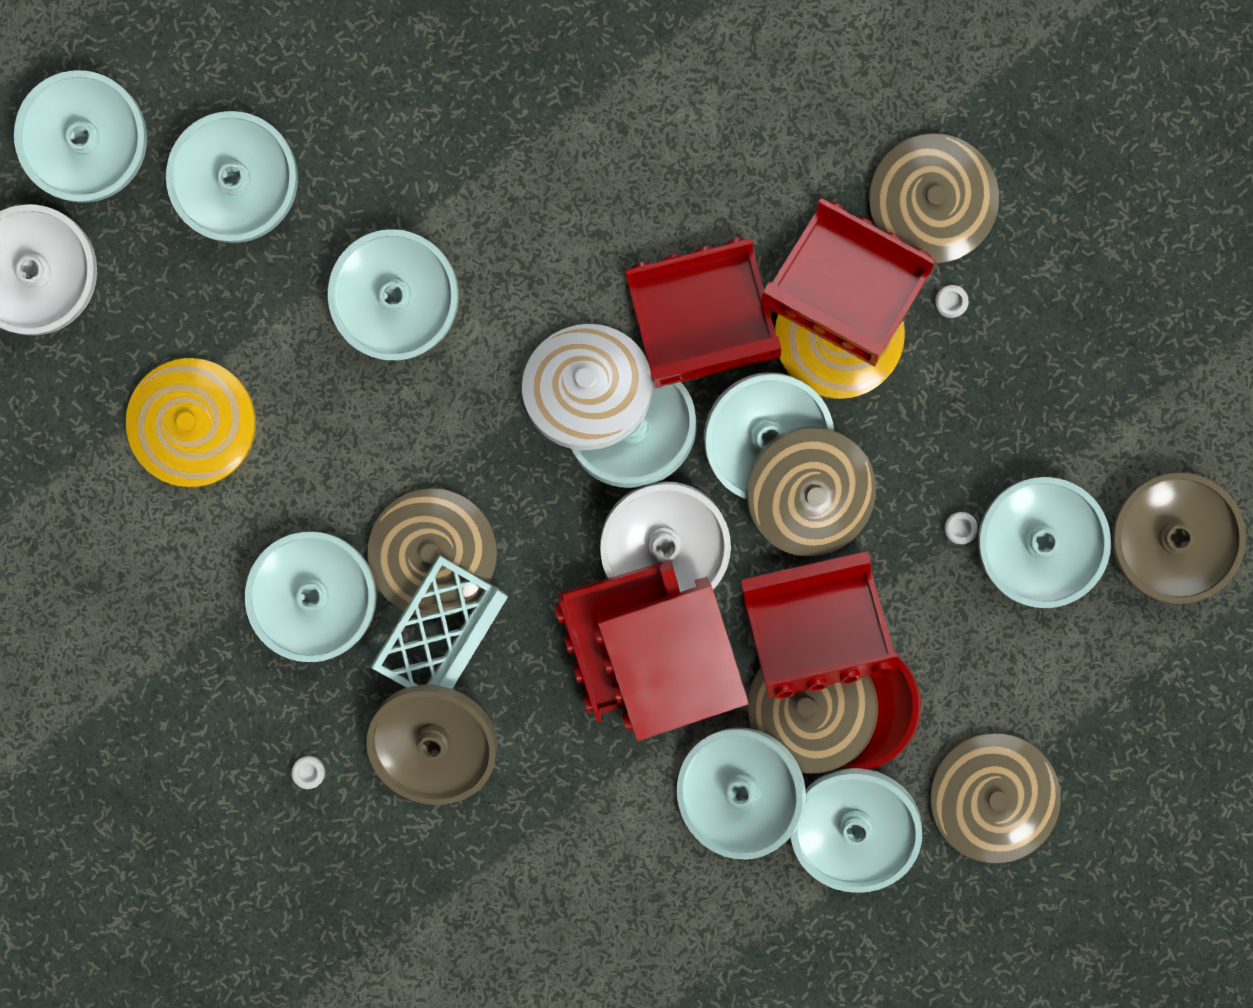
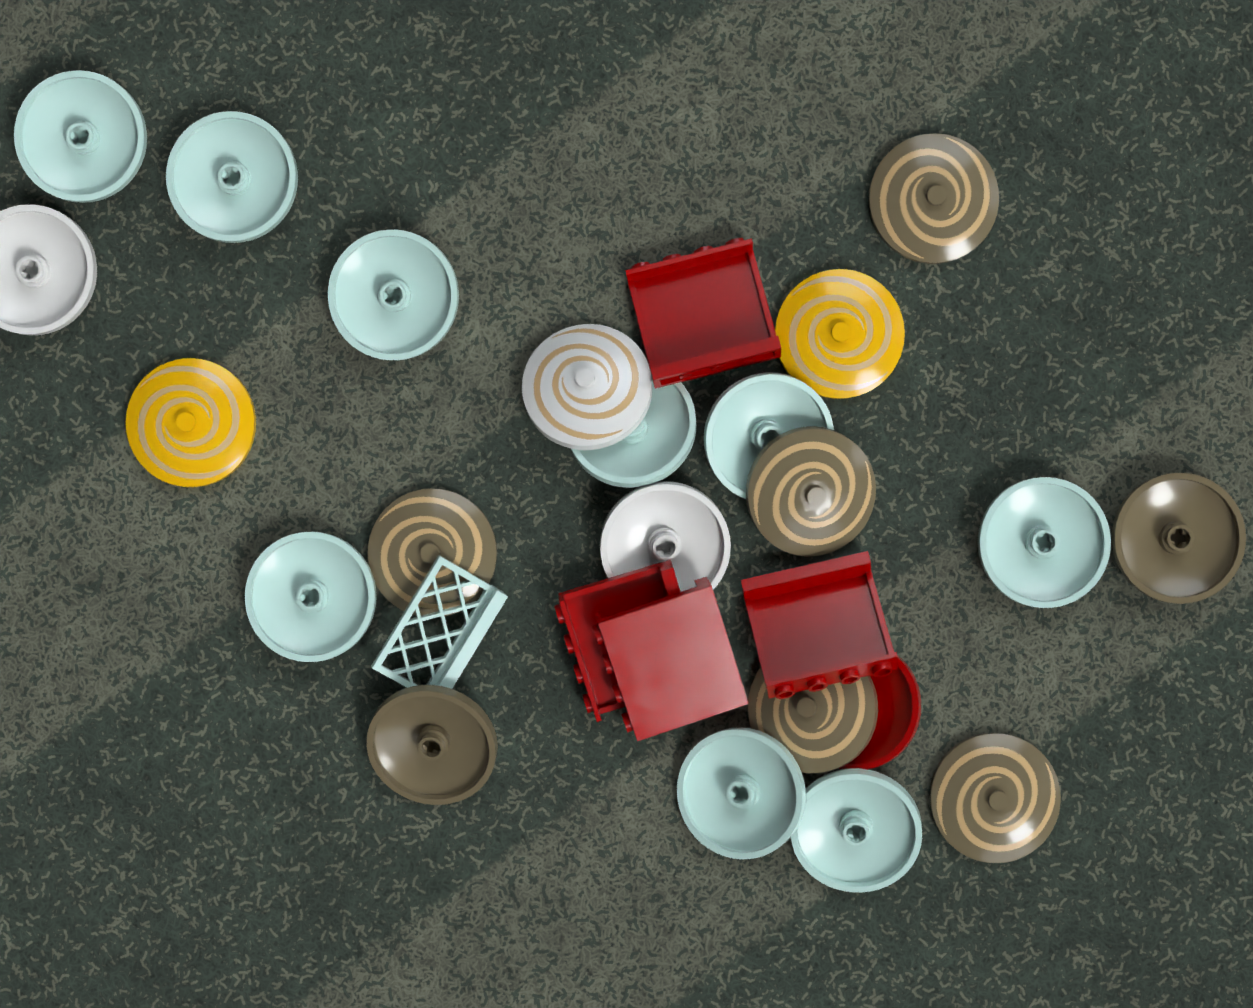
(308, 772): white tile -> none
(848, 282): panel -> none
(951, 301): white tile -> none
(961, 528): white tile -> none

